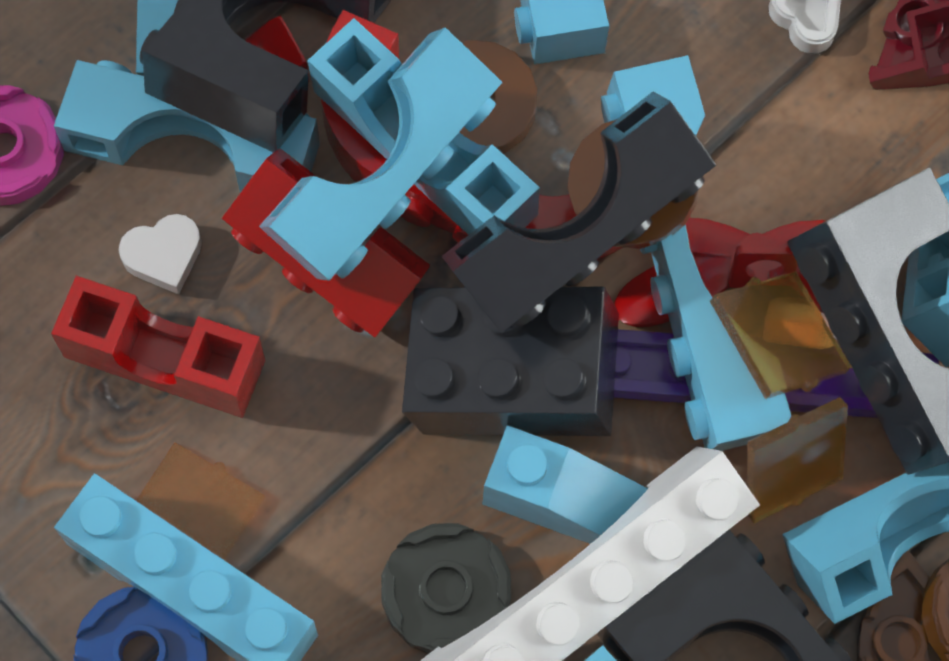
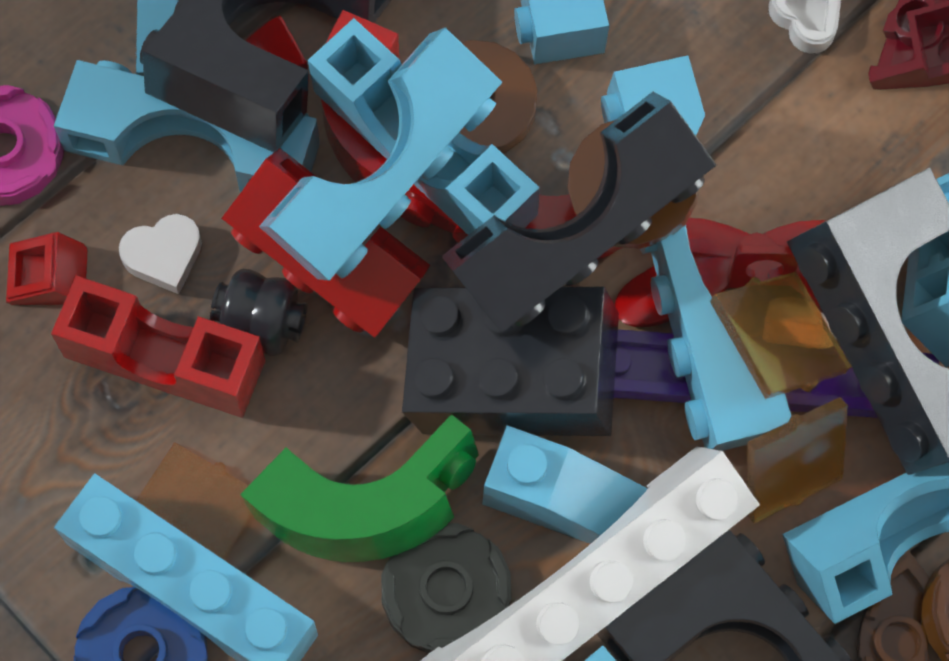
(44, 269): none -> red slope
(260, 308): none -> black piece
(368, 518): none -> green arch

